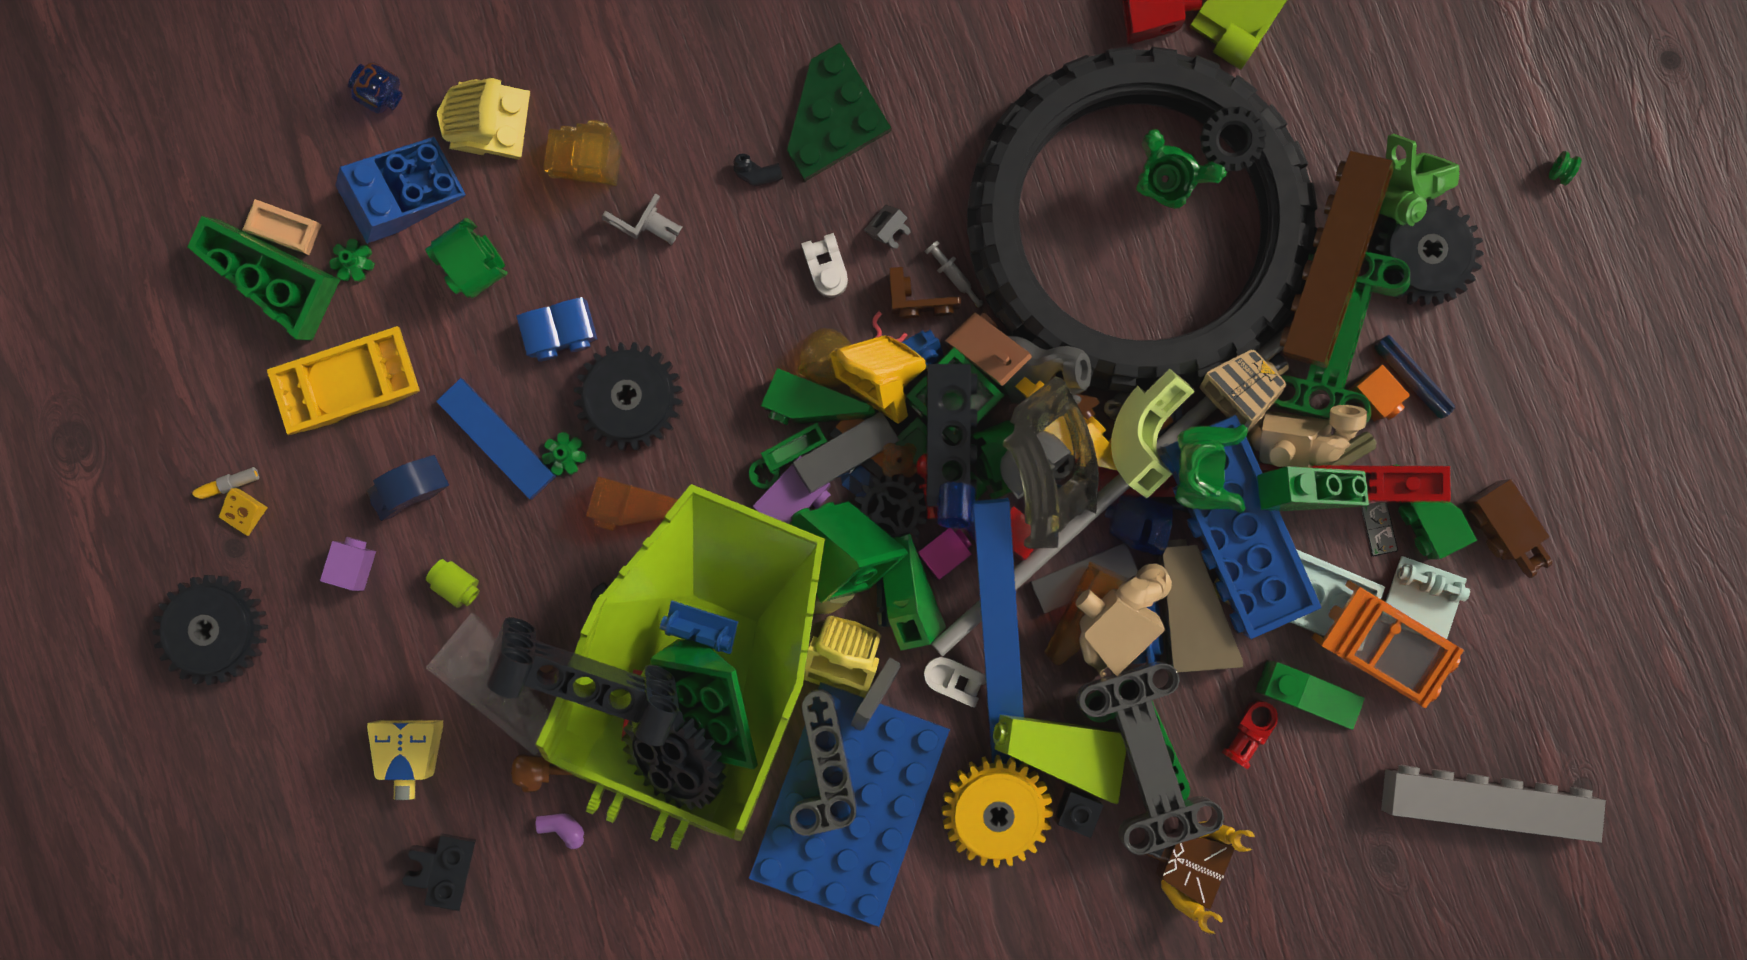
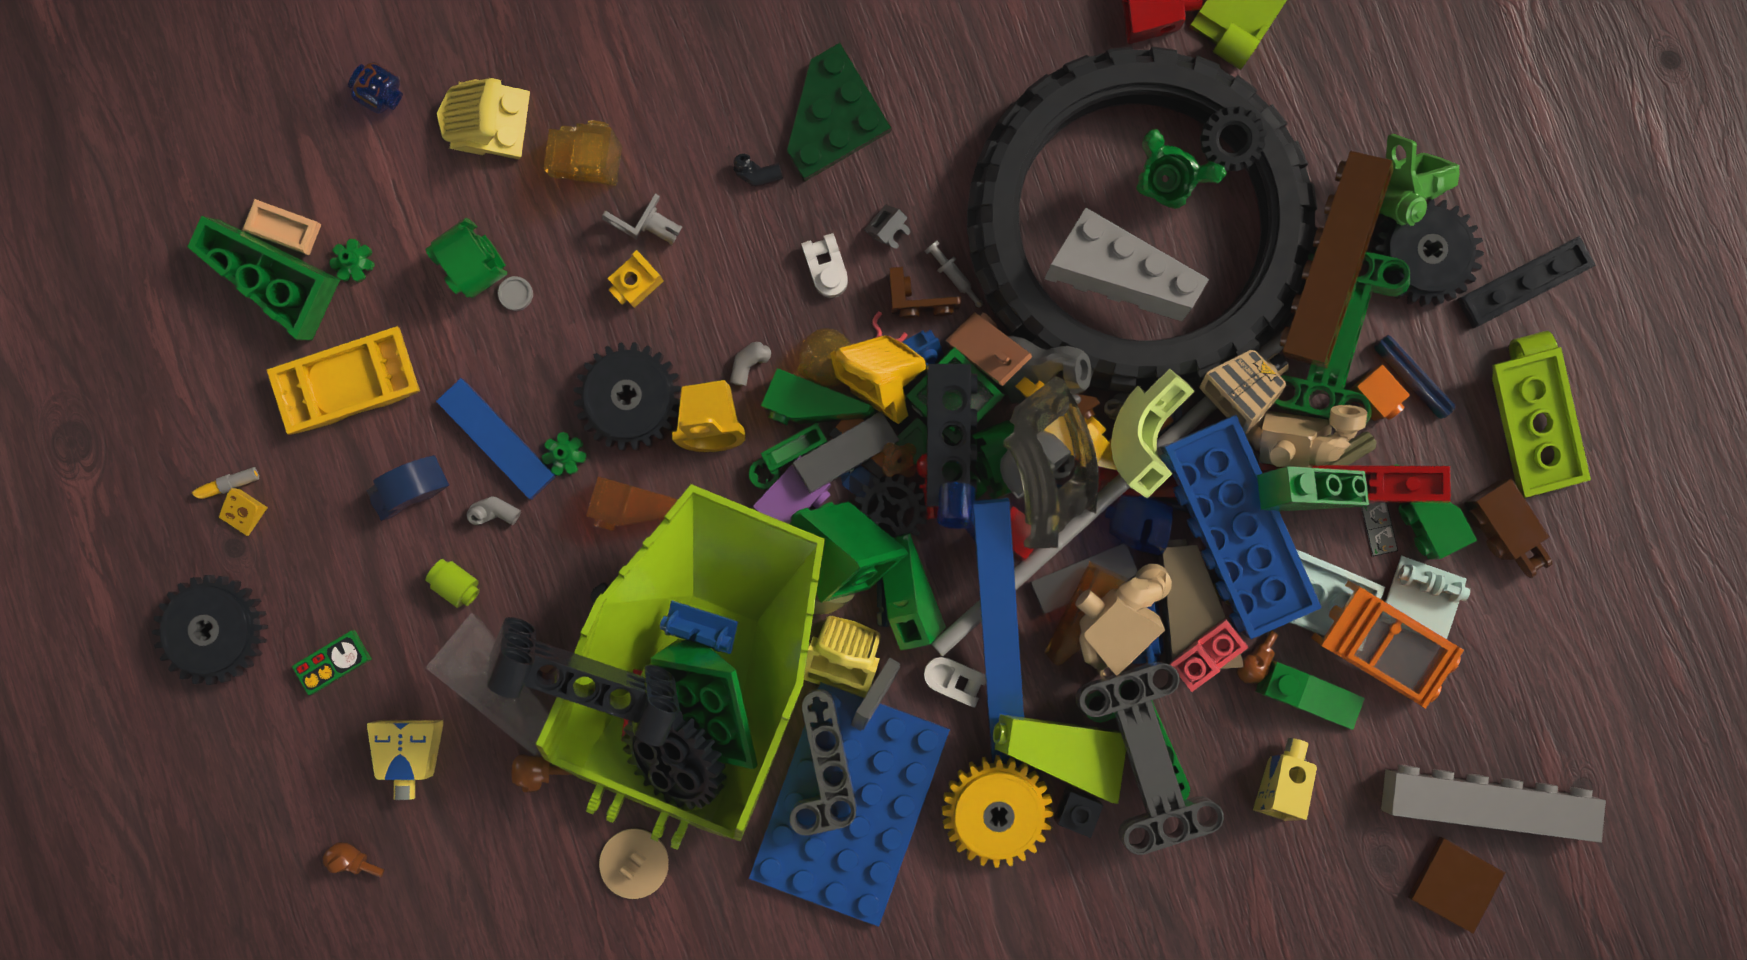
(331, 662): none -> tile
(347, 858): none -> dark orange piece
(348, 564): medium lavender brick -> none
(398, 188): blue slope -> none
(443, 870): black plate -> none
(492, 508): none -> light grey arm
(515, 293): none -> light grey piece
(557, 328): blue brick -> none
(565, 826): medium lavender arm -> none
(633, 863): none -> tan piece
(647, 280): none -> yellow brick
(708, 418): none -> yellow container
(746, 358): none -> light grey arm
(945, 552): dark pink brick -> none
(1125, 268): none -> light grey wedge
(1195, 870): reddish brown torso -> none
(1203, 467): green hair -> none
(1209, 654): none -> coral slope
(1251, 735): red connector -> none
(1258, 663): none -> dark orange piece
(1287, 784): none -> light yellow torso
(1456, 885): none -> reddish brown tile
(1526, 282): none -> black tile
(1531, 385): none -> lime hinge
(1565, 168): green bush -> none

